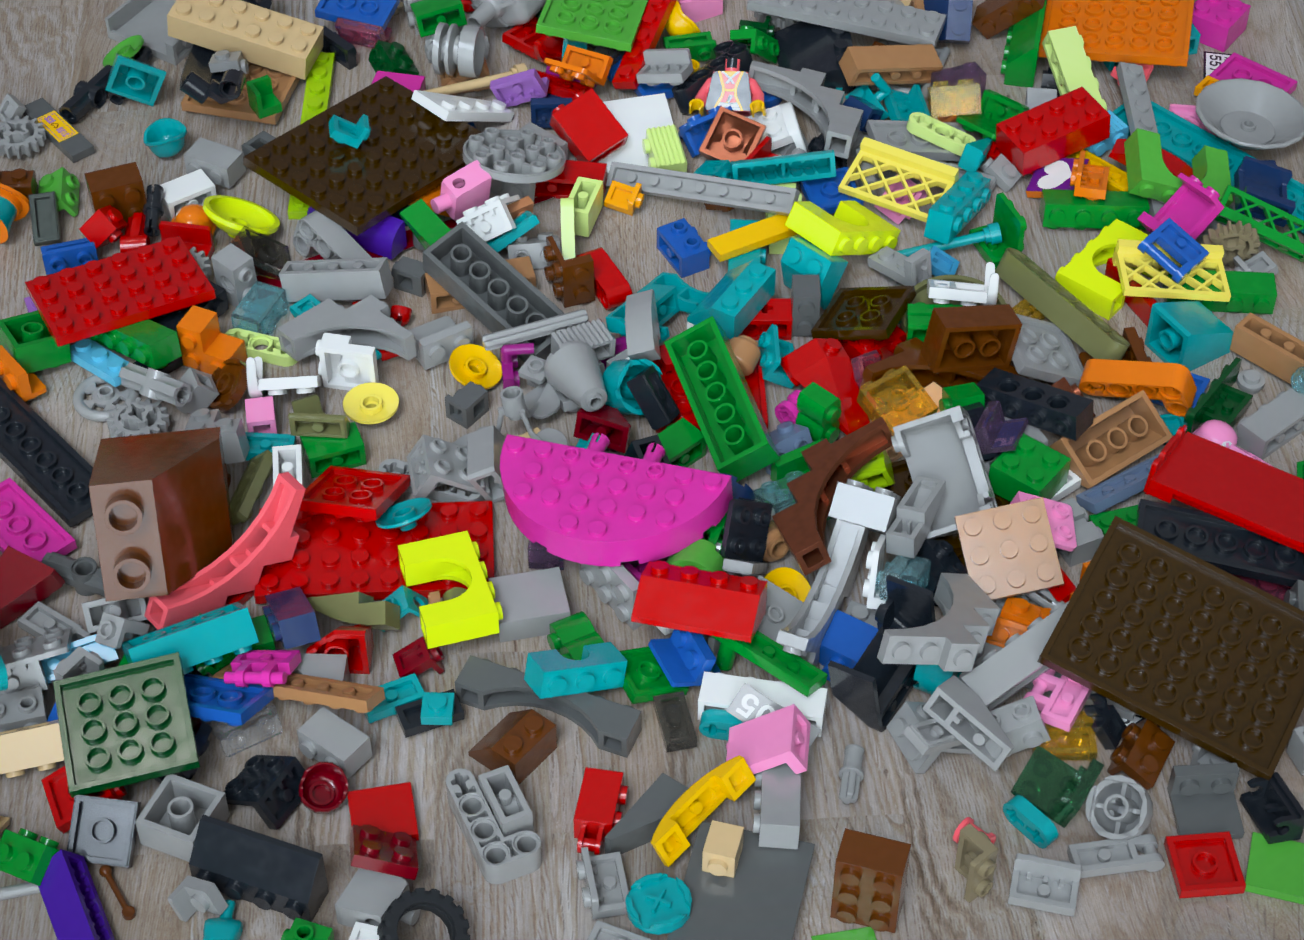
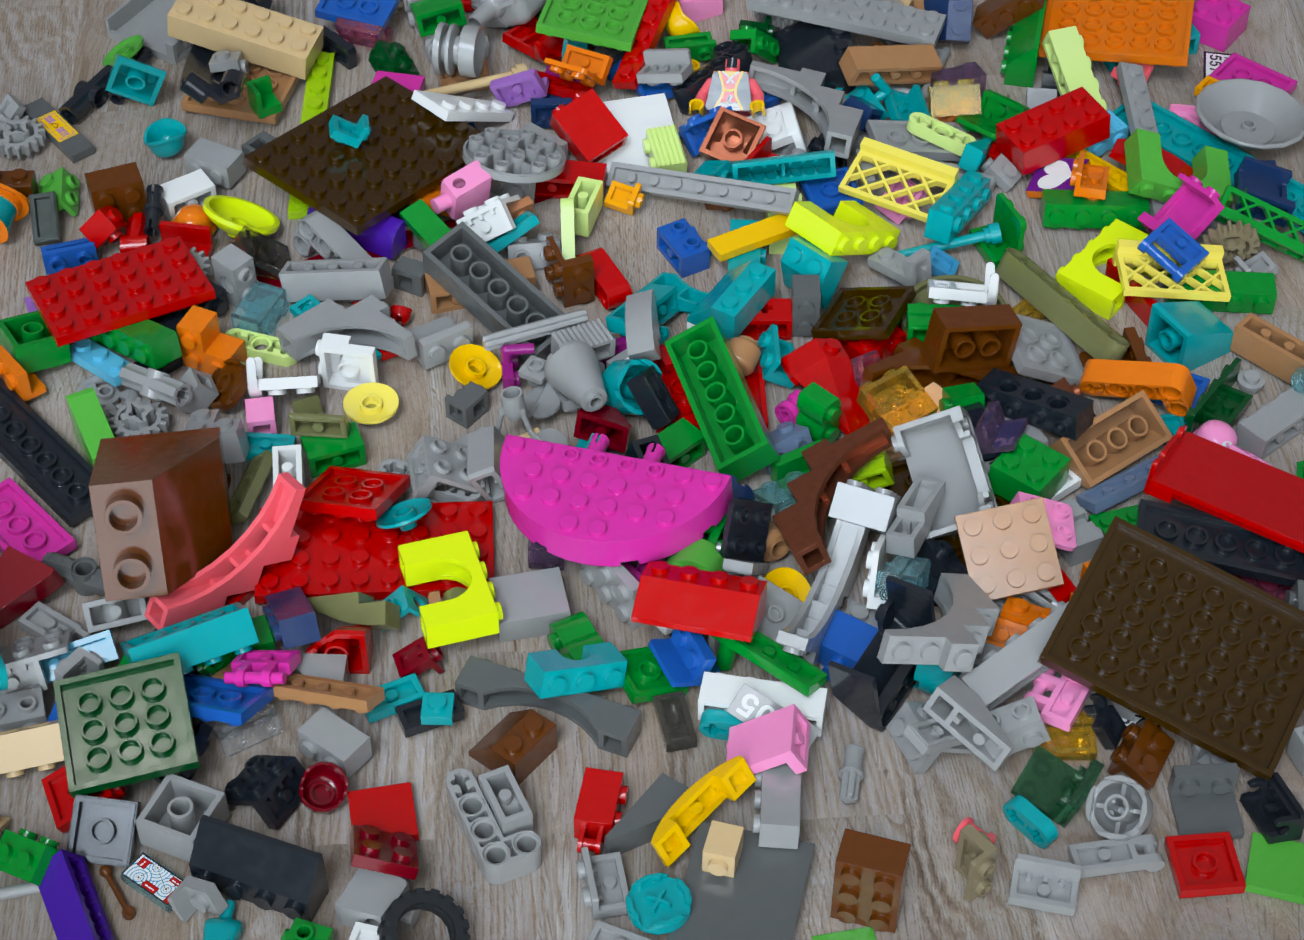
(88, 422): none -> bright green slope
(114, 629): light grey bracket -> none
(151, 880): none -> tile

